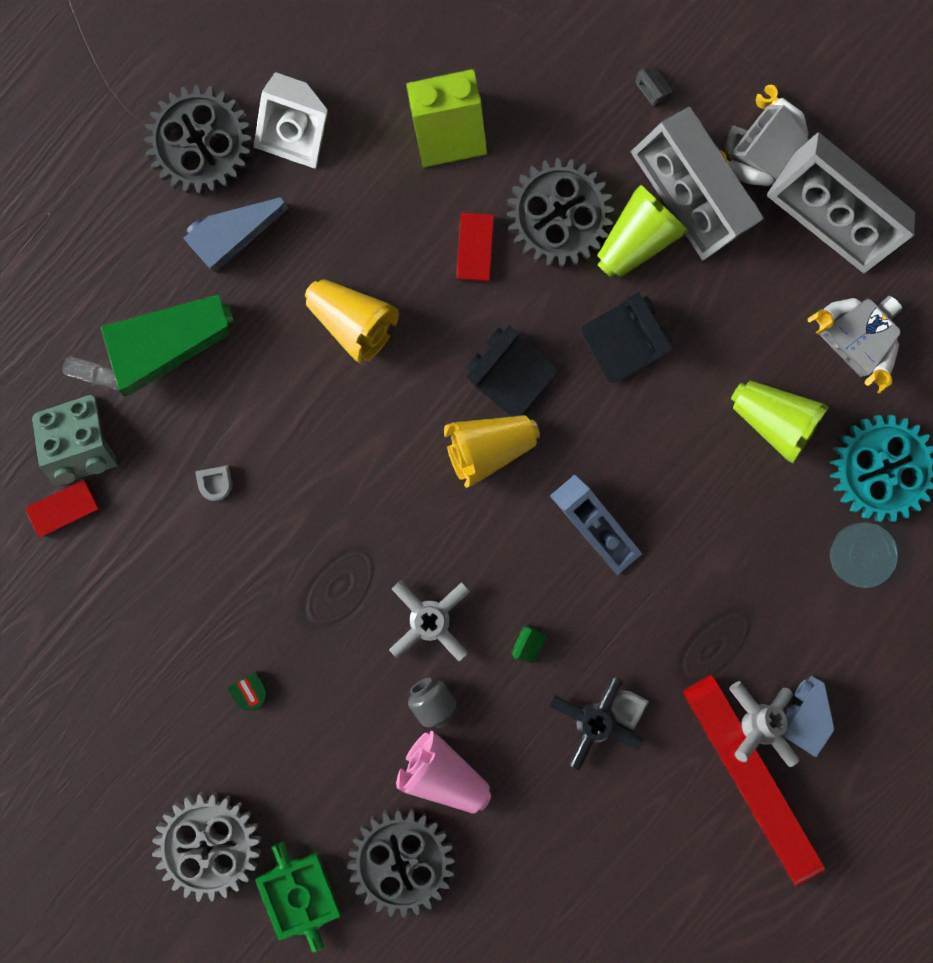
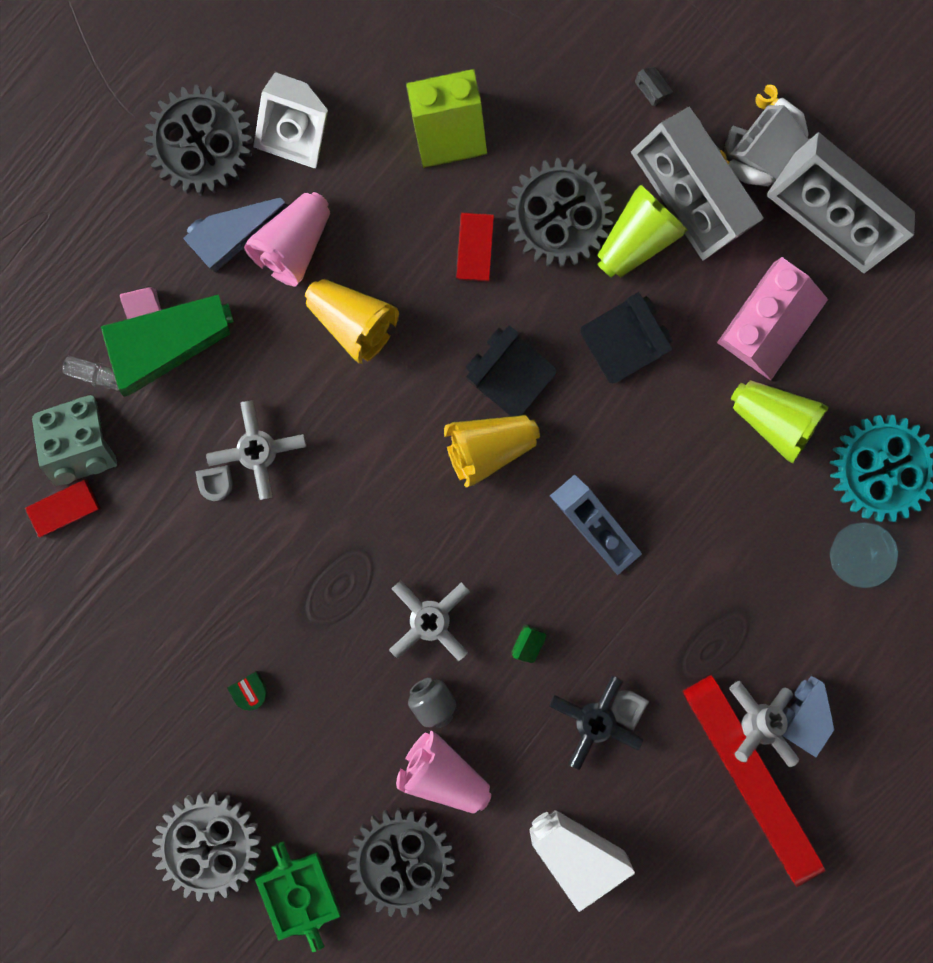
(140, 302): none -> bright pink slope
(246, 442): none -> light grey bar
(290, 238): none -> bright pink cone
(579, 858): none -> white slope
(774, 318): none -> bright pink slope
(863, 336): torso -> none

